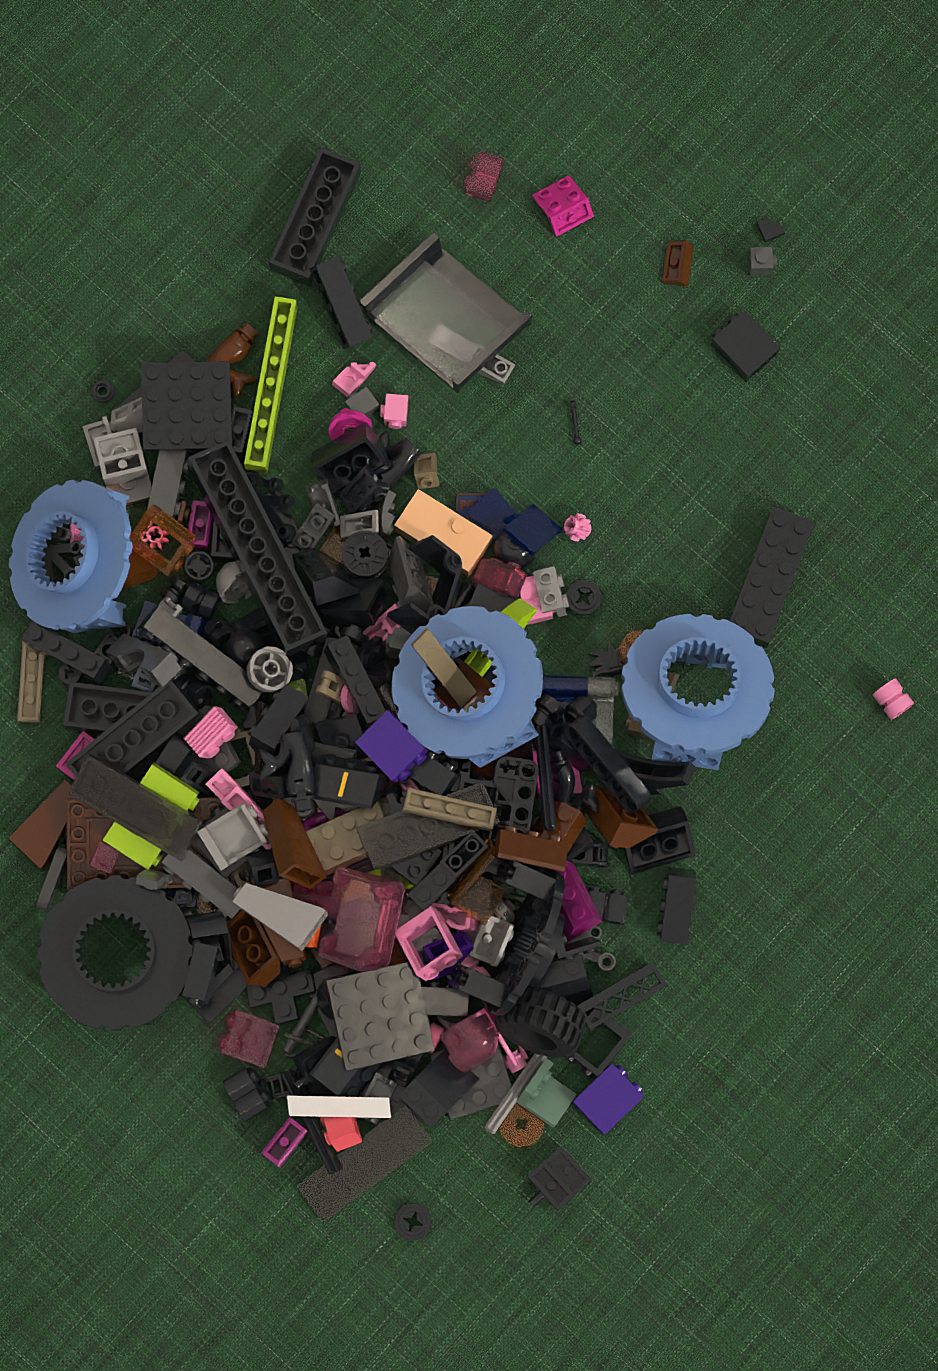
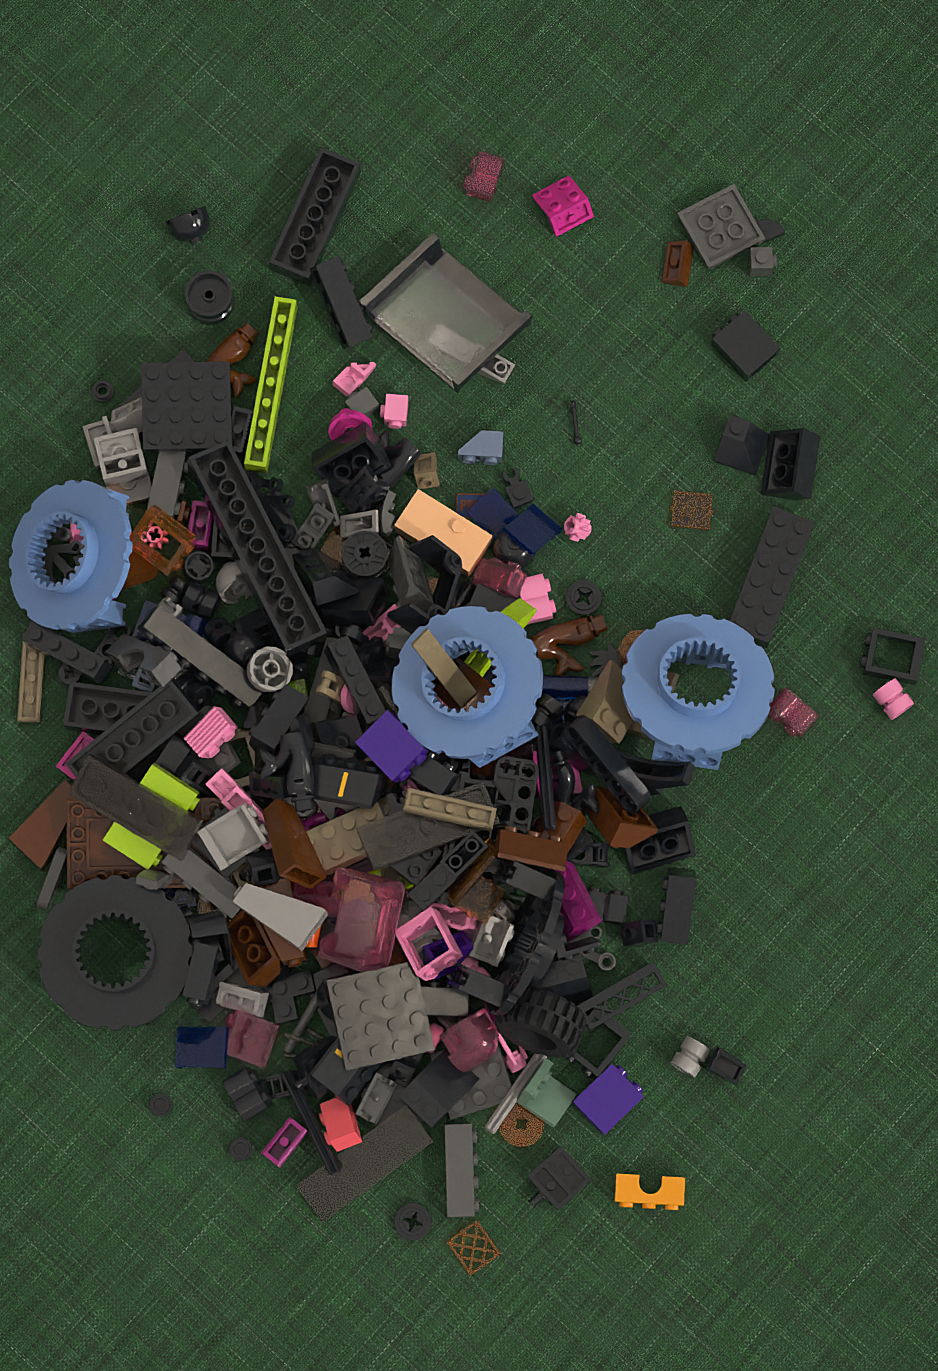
(104, 857): clear pink panel -> none
(160, 1105): none -> black plate
(190, 225): none -> black cylinder
(202, 1047): none -> clear blue piece
(212, 285): none -> black wheel
(240, 1149): none -> black plate
(242, 998): none -> light grey hinge
(339, 1106): white sticker -> none
(459, 1170): none -> dark grey brick
(483, 447): none -> sand blue slope
(483, 1262): none -> clear orange window
(517, 492): none -> black plate
(549, 591): light grey bracket -> none
(572, 633): none -> reddish brown piece
(606, 704): none -> dark tan slope
(629, 1192): none -> light orange arch
(639, 932): none -> black brick
(691, 510): none -> clear orange piece
(691, 1055): none -> light grey wheel
(721, 226): none -> dark grey plate
(725, 1066): none -> black slope
(741, 445): none -> black slope
(790, 464): none -> black slope
(792, 713): none -> clear pink brick
(915, 662): none -> black window

